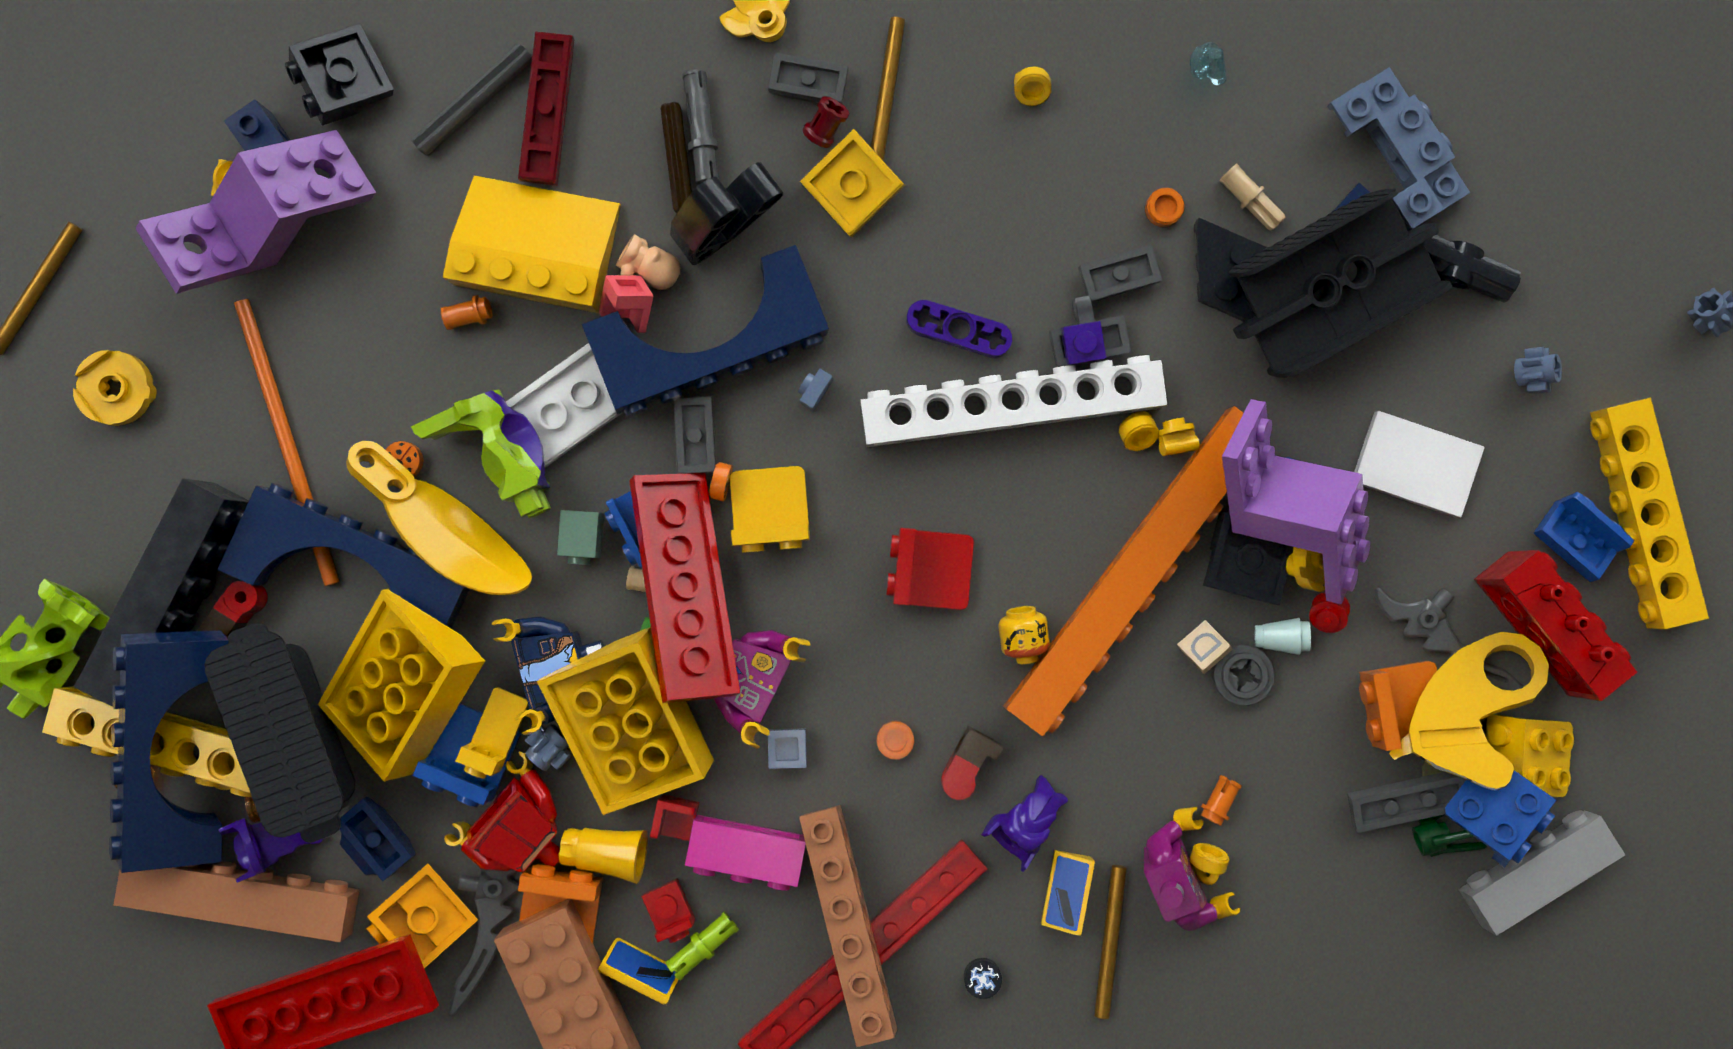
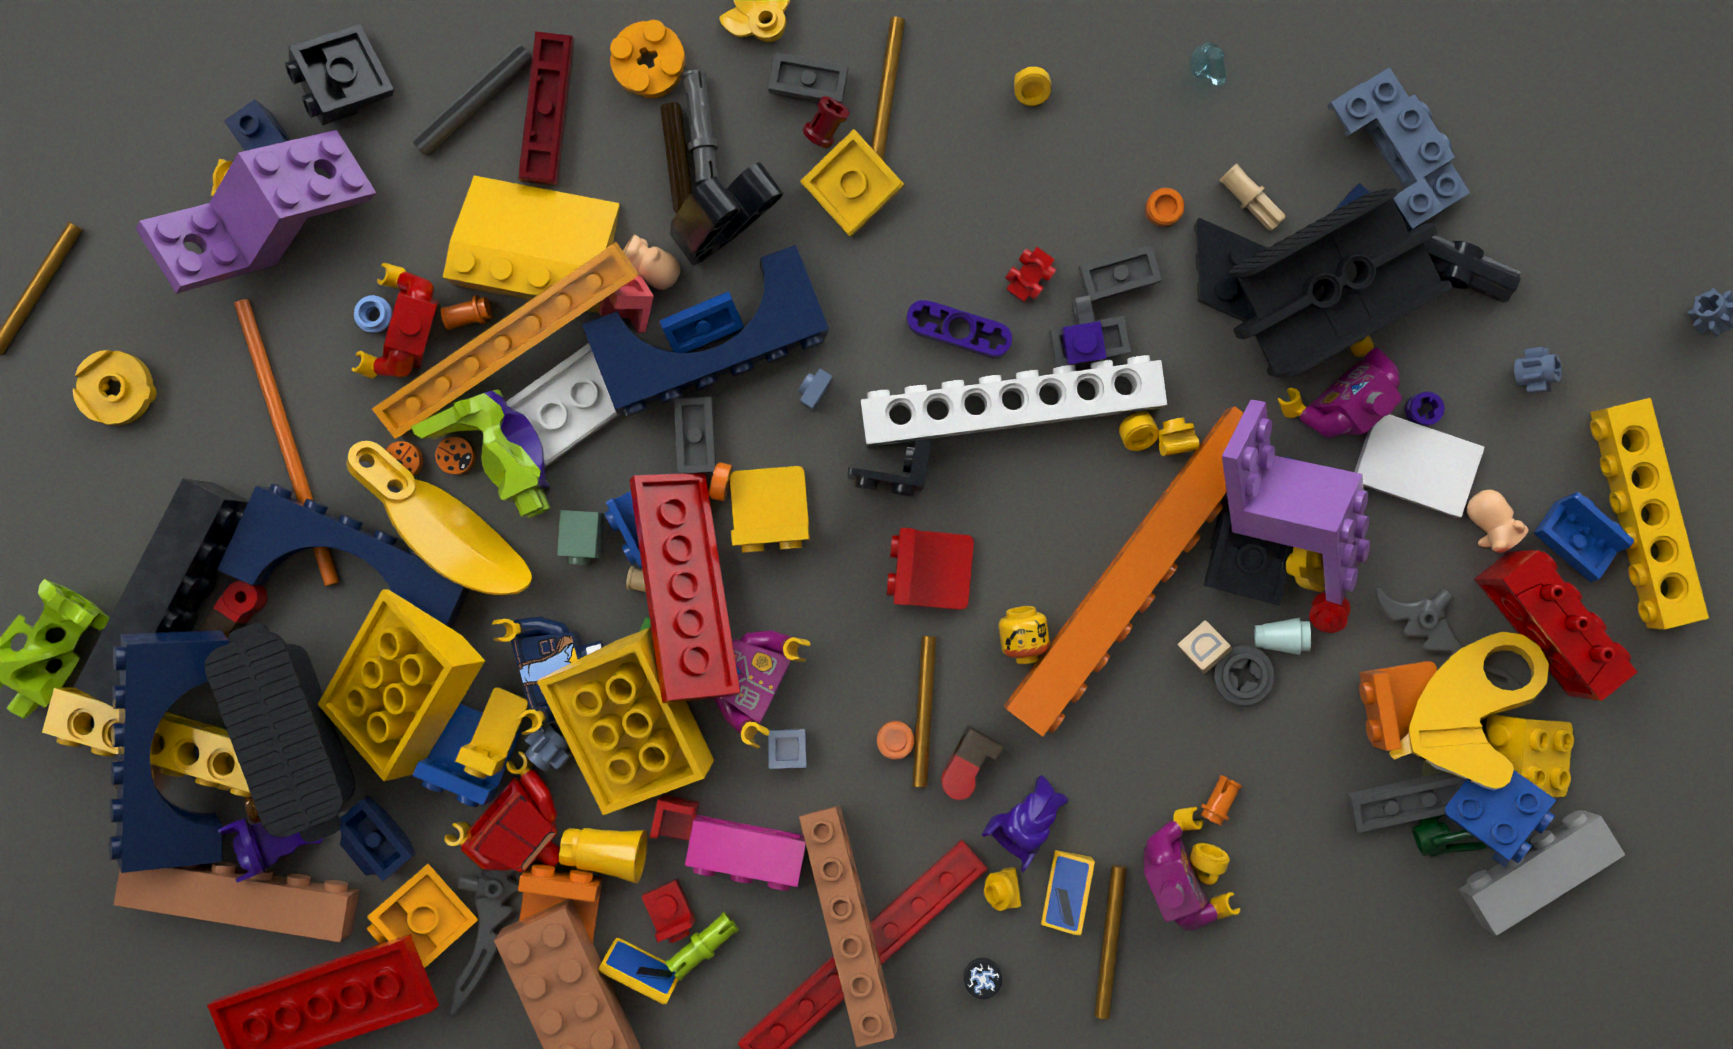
(364, 307): none -> light blue plate
(408, 326): none -> red torso
(455, 455): none -> orange tile
(506, 340): none -> light orange plate
(653, 38): none -> light orange plate
(702, 323): none -> blue plate
(915, 463): none -> black bracket
(924, 711): none -> pearl gold bar
(1002, 889): none -> yellow plate
(1026, 280): none -> red piece
(1355, 399): none -> magenta torso
(1415, 403): none -> dark purple bush
(1495, 516): none -> light nougat animal

